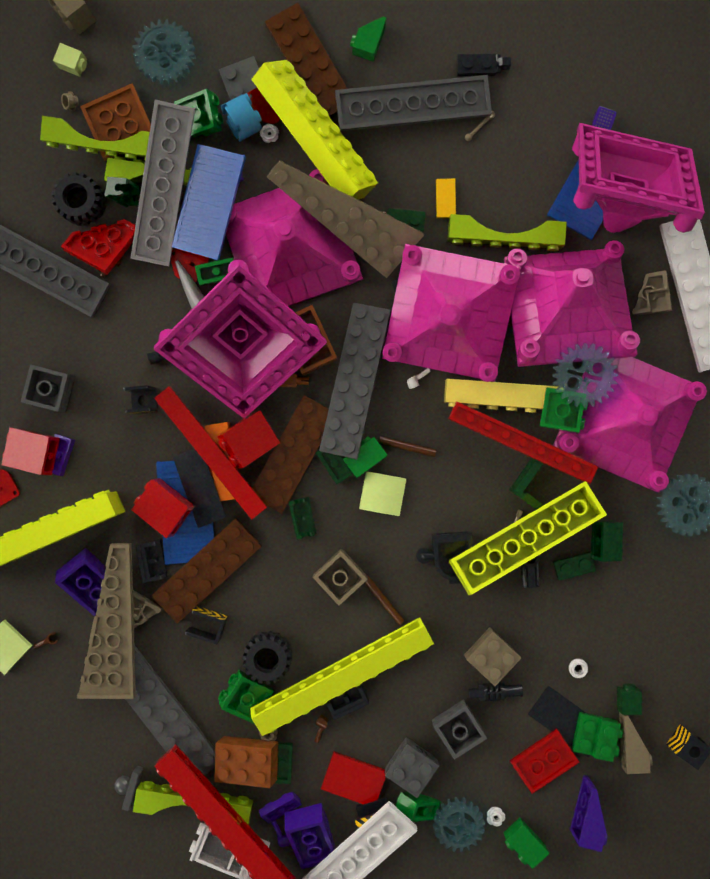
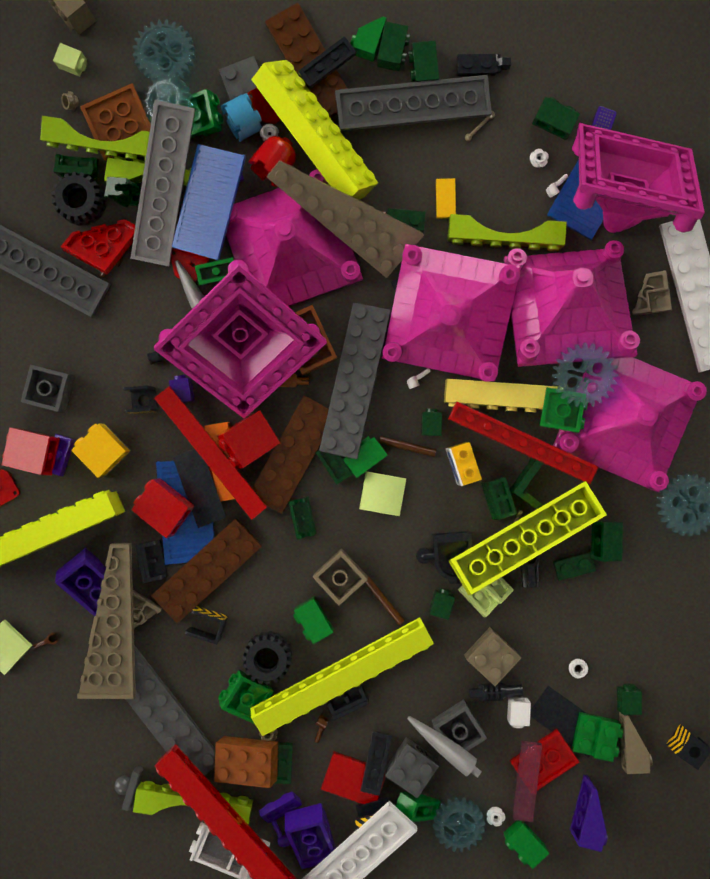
(70, 164): none -> dark green hinge
(100, 450): none -> yellow piece
(158, 91): none -> clear light blue gear
(183, 388): none -> dark purple brick
(269, 154): none -> red cylinder
(313, 620): none -> green brick
(327, 62): none -> black plate
(375, 763): none -> black plate
(392, 46): none -> dark green brick
(424, 61): none -> dark green brick
(431, 423): none -> dark green brick
(442, 603): none -> dark green brick
(448, 749): none -> light grey piece
(463, 464): none -> yellow piece
(488, 597): none -> yellowish green slope
(499, 498): none -> dark green hinge
(518, 712): none -> white brick
(527, 781): none -> clear pink plate
(534, 158): none -> white plate
(552, 190): none -> white hand
(556, 118): none -> dark green brick

